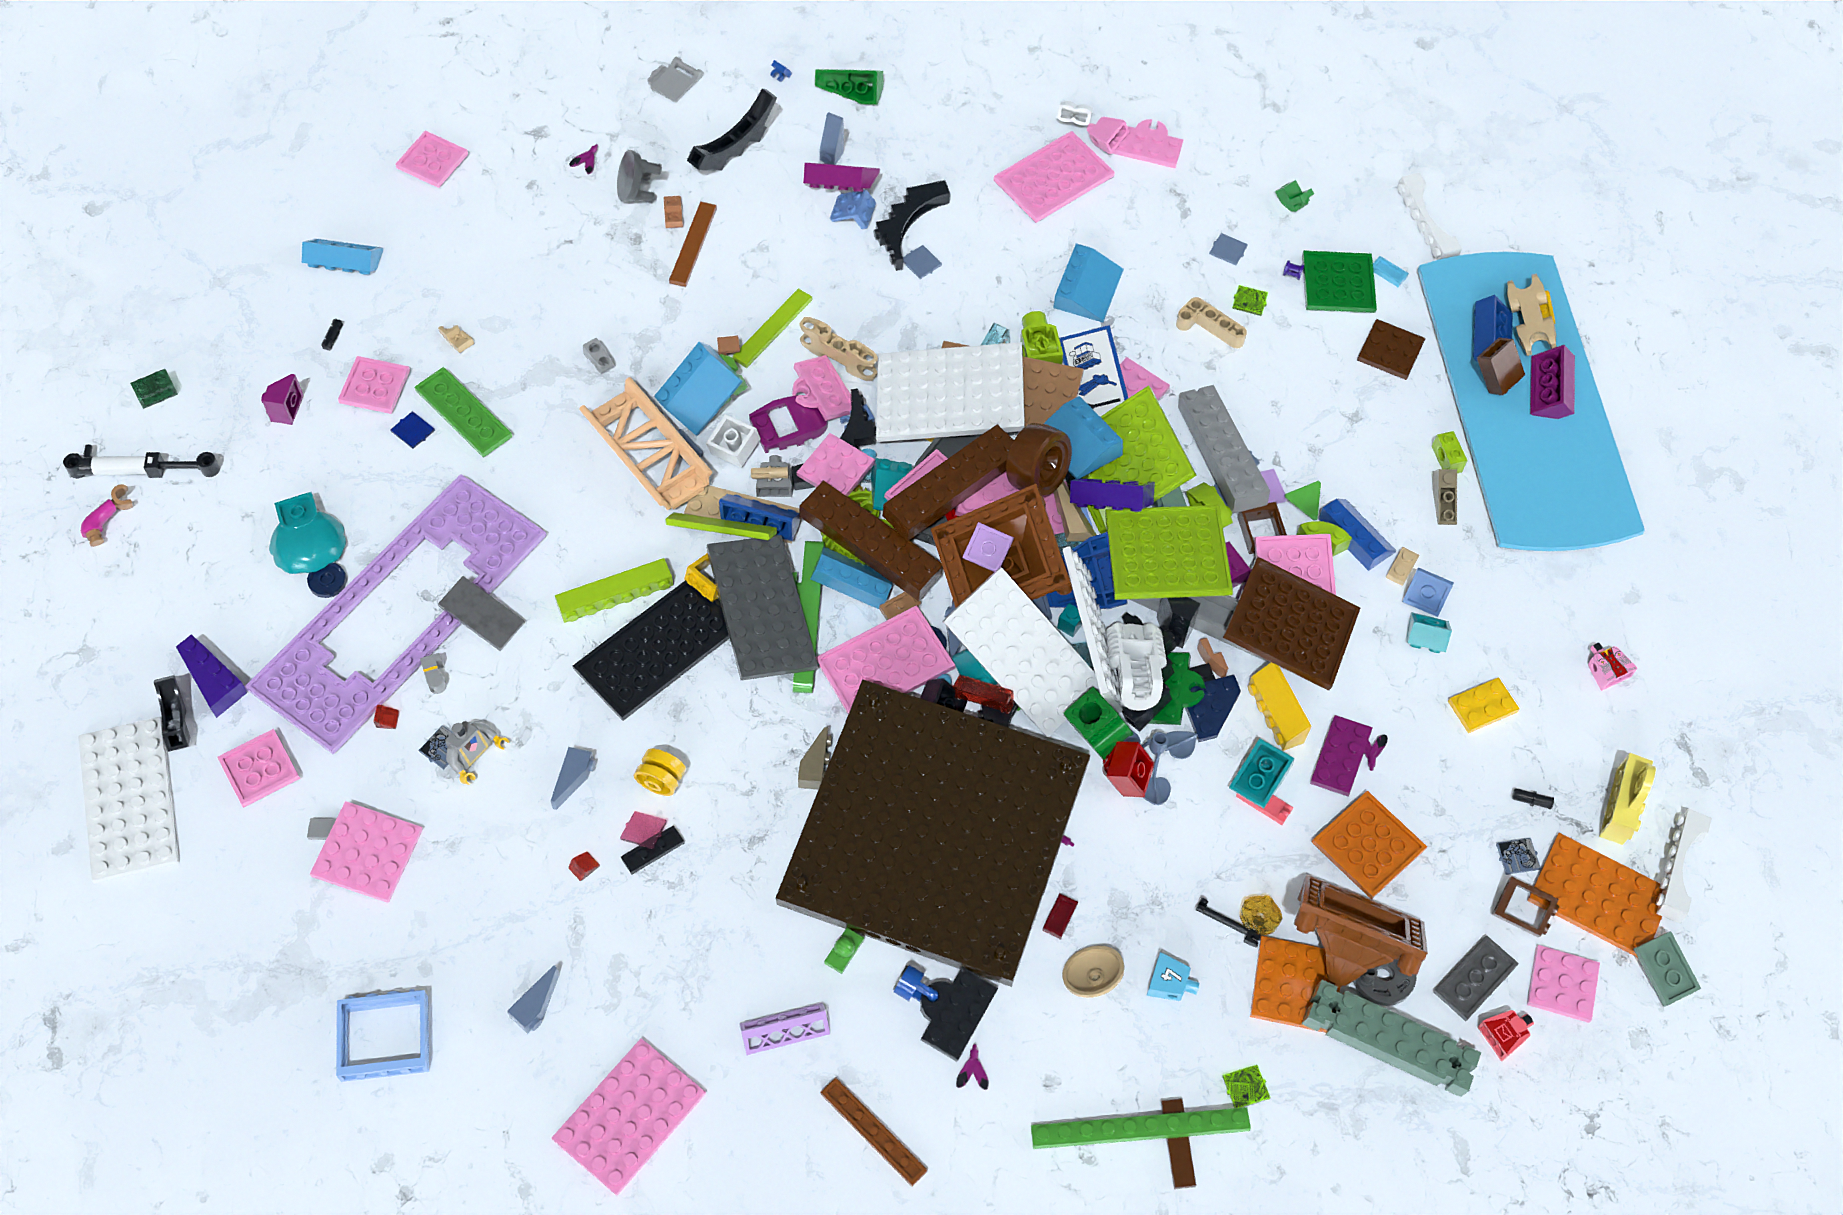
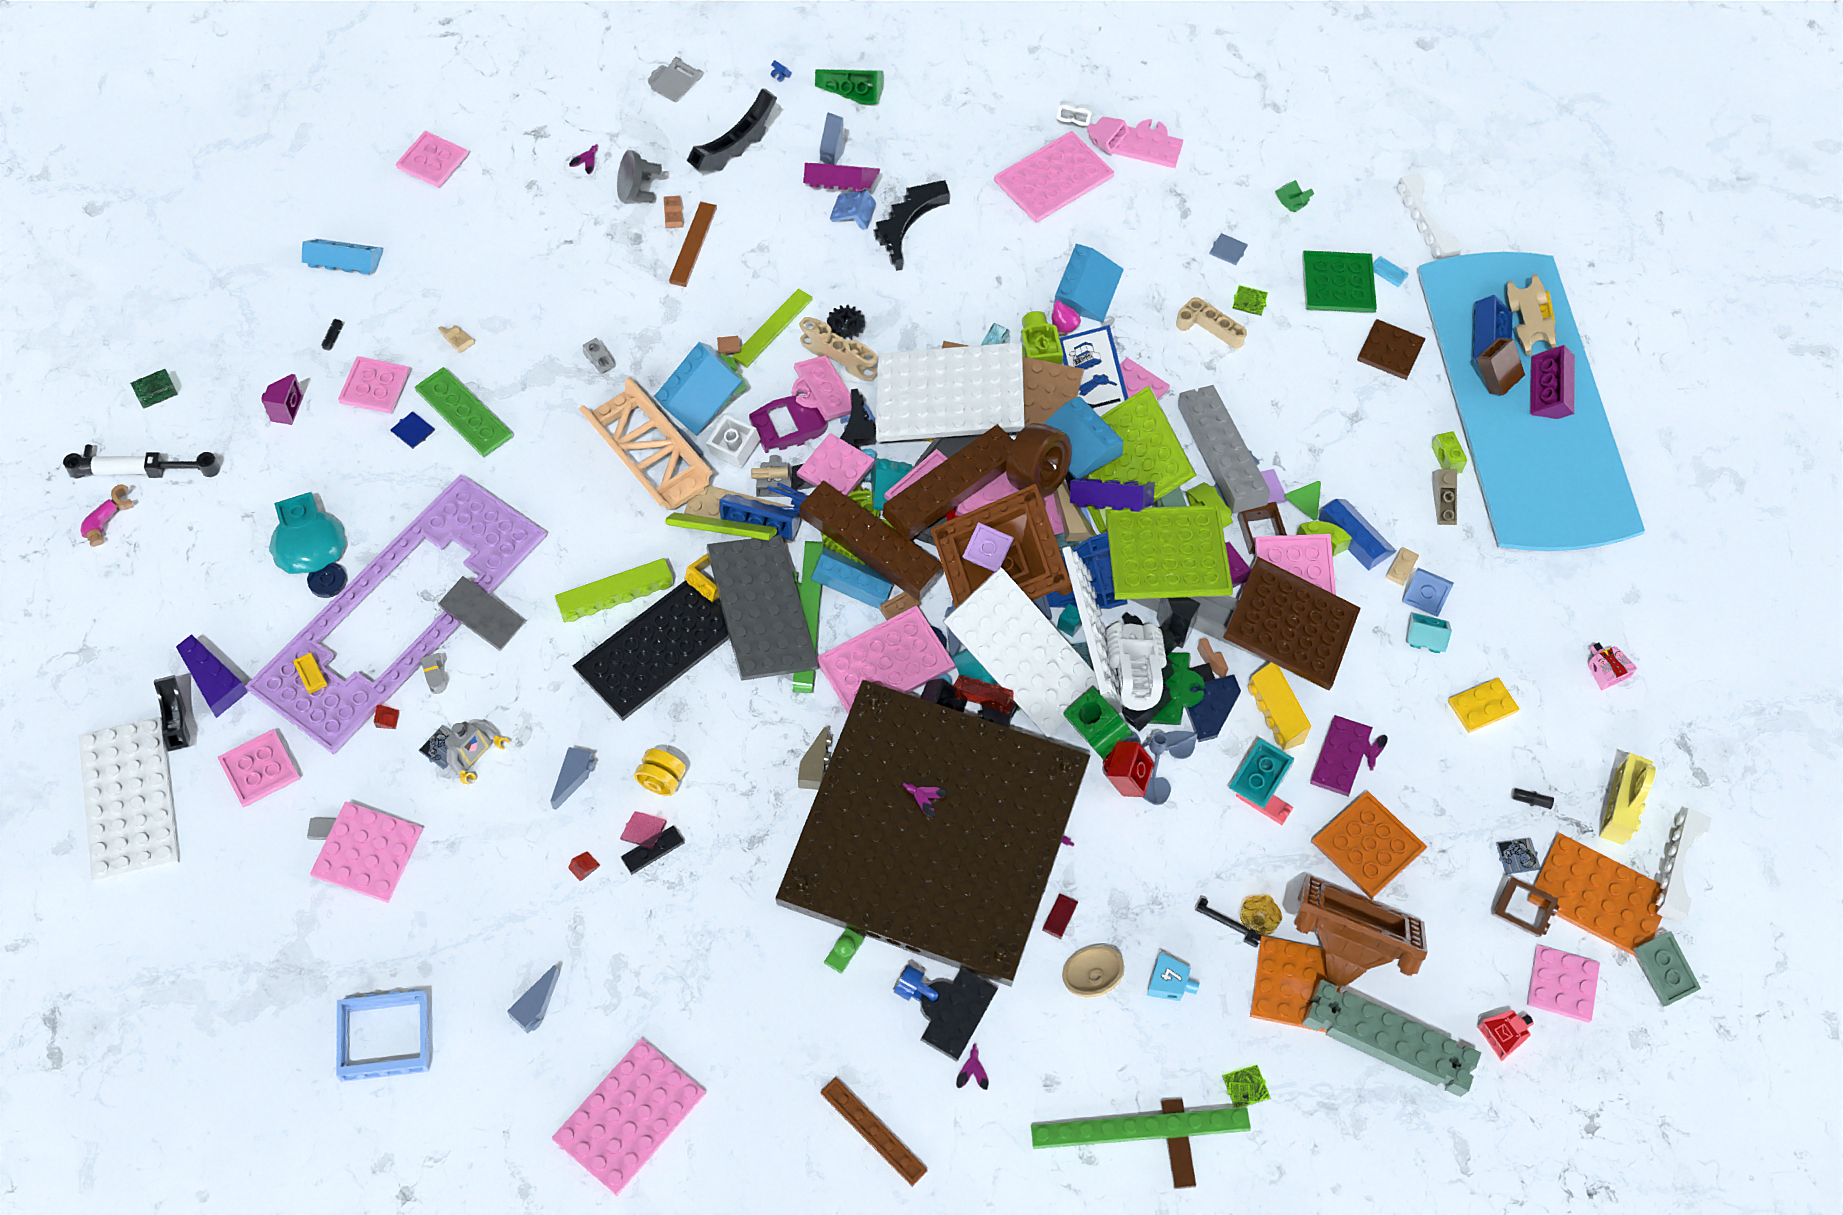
(310, 673): none -> yellow tile
(782, 1021): lavender fence -> none
(797, 497): none -> blue plant
(846, 321): none -> black gear
(921, 262): sand blue piece -> none
(922, 794): none -> magenta piece
(1064, 318): none -> dark pink hat
(1293, 270): dark purple bush -> none
(1392, 994): dark grey piece -> none
(1476, 978): flat silver tile -> none

